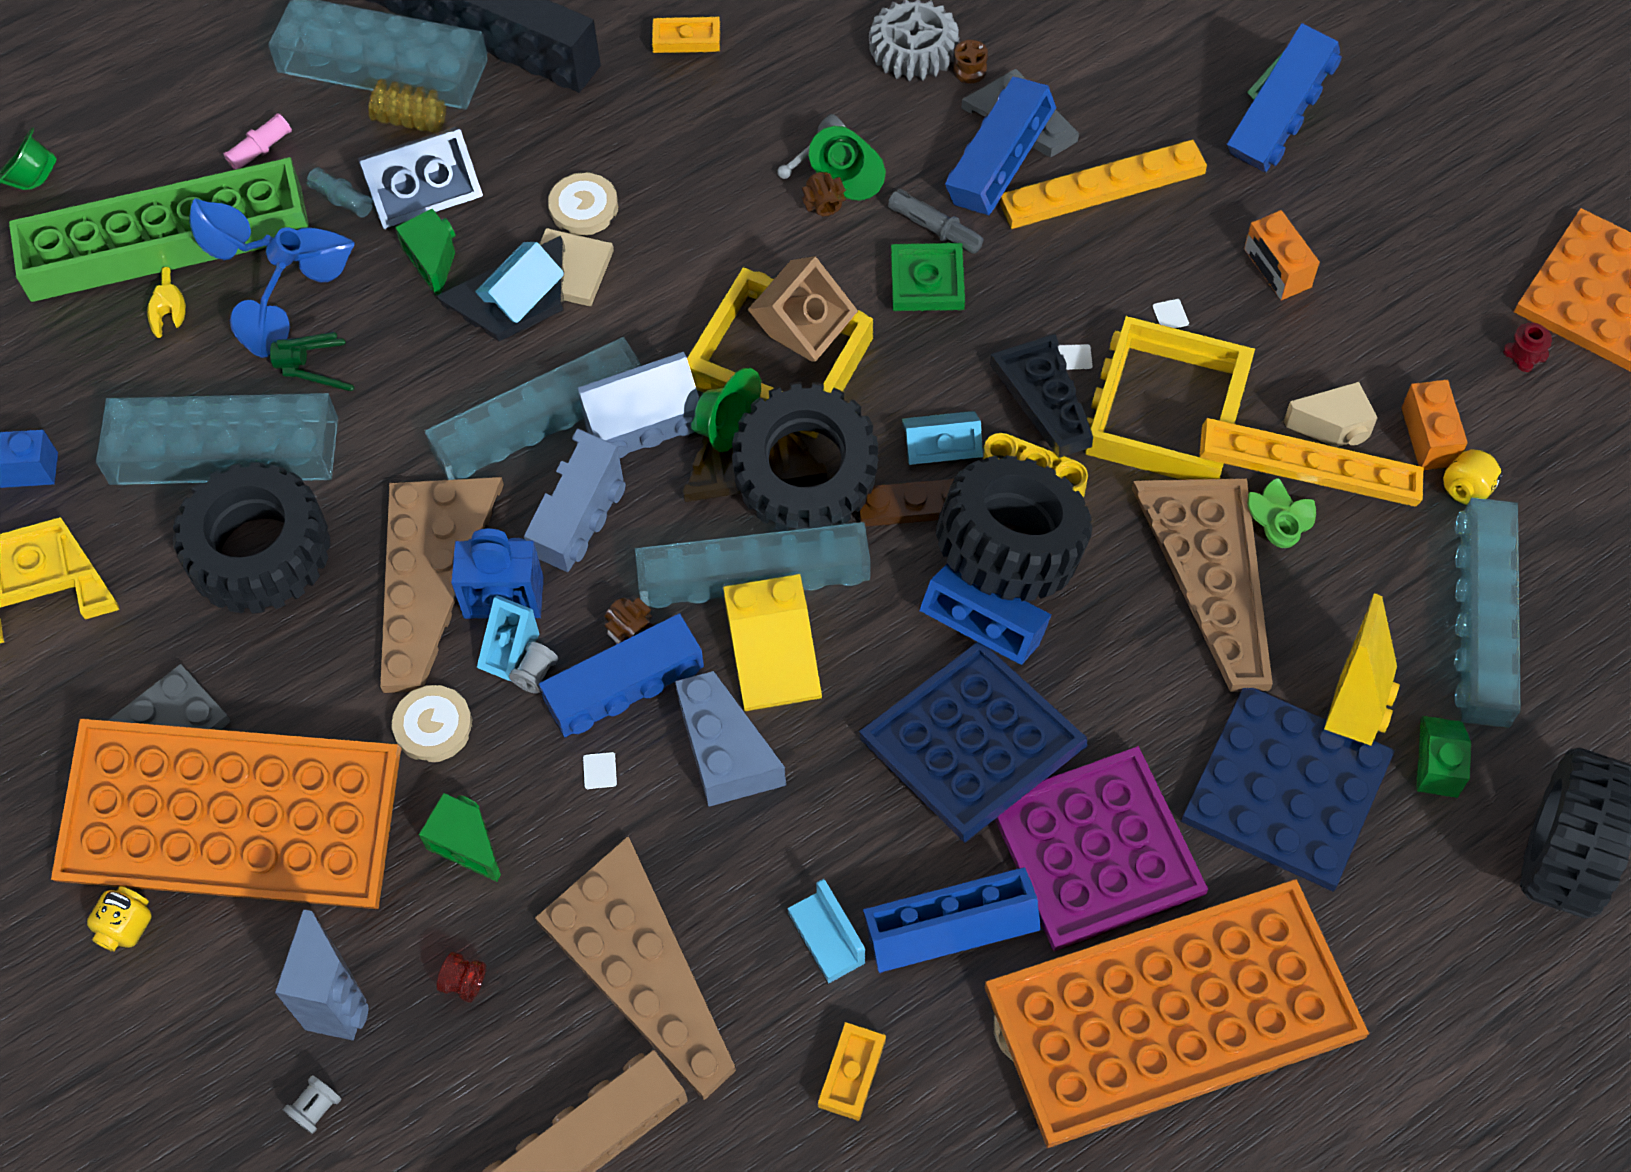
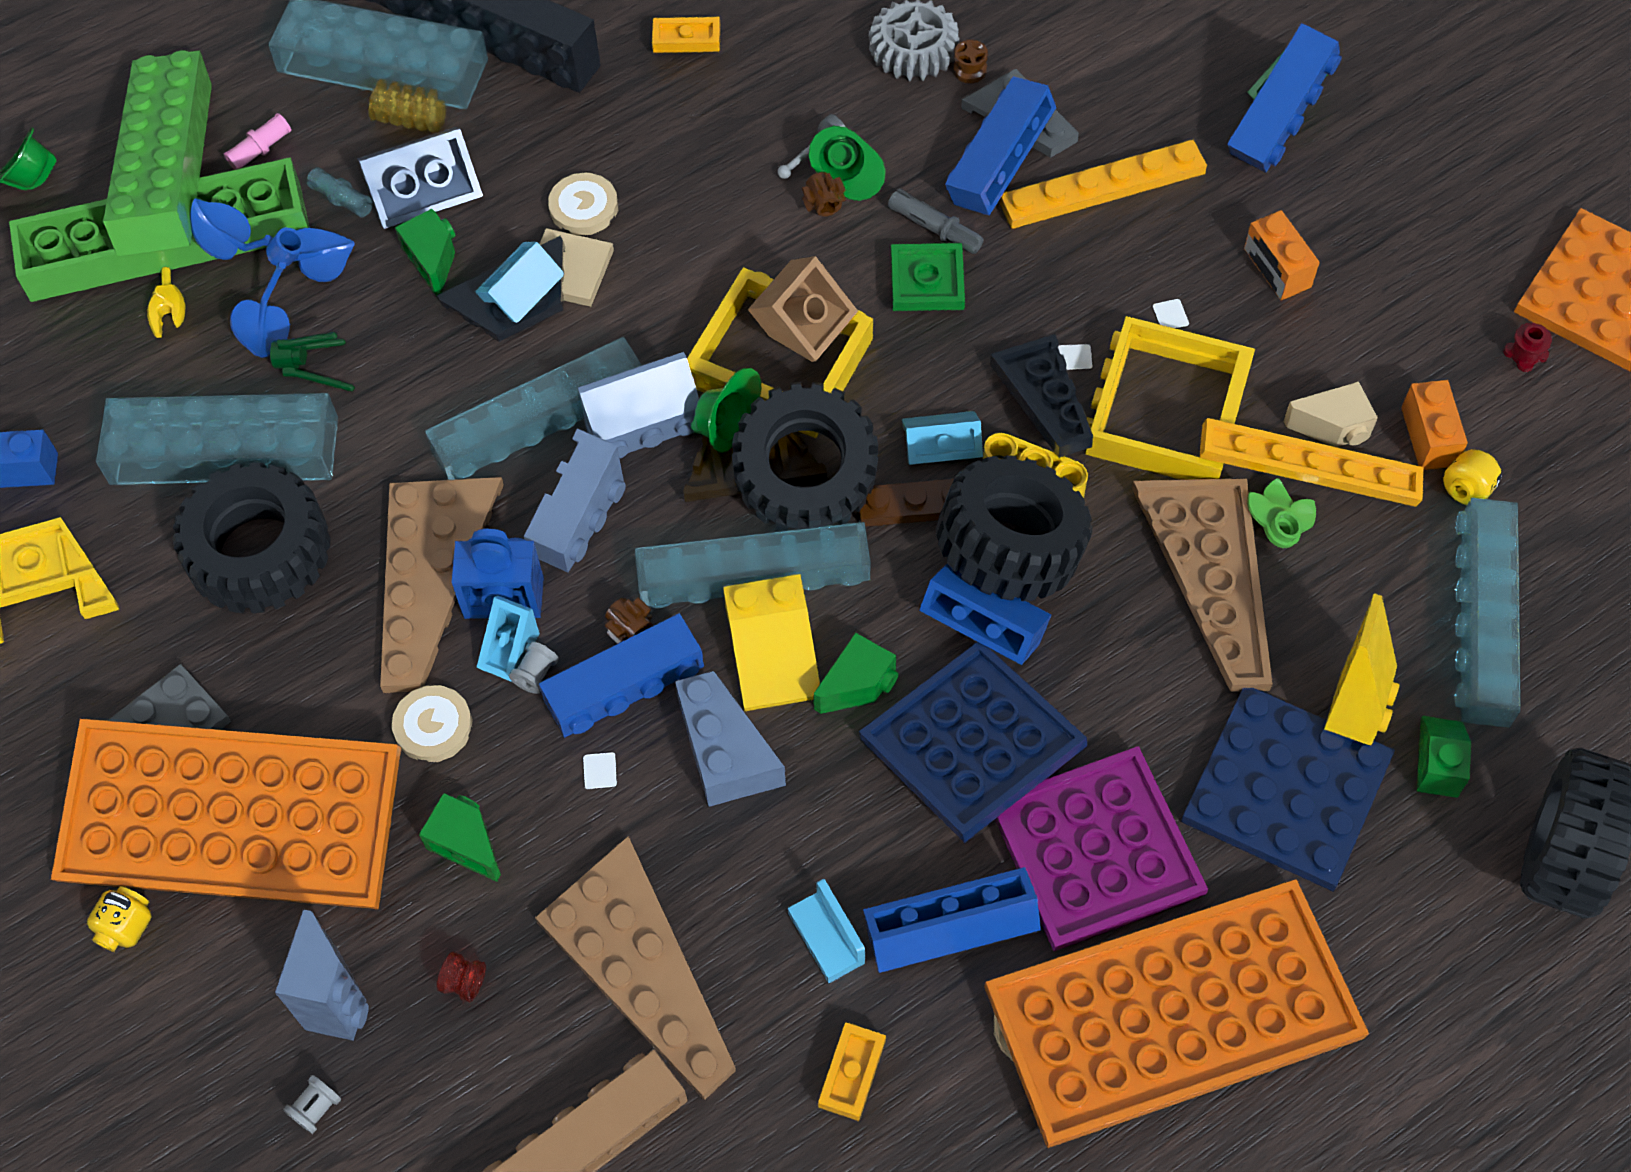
(158, 154): none -> bright green brick
(856, 677): none -> green slope

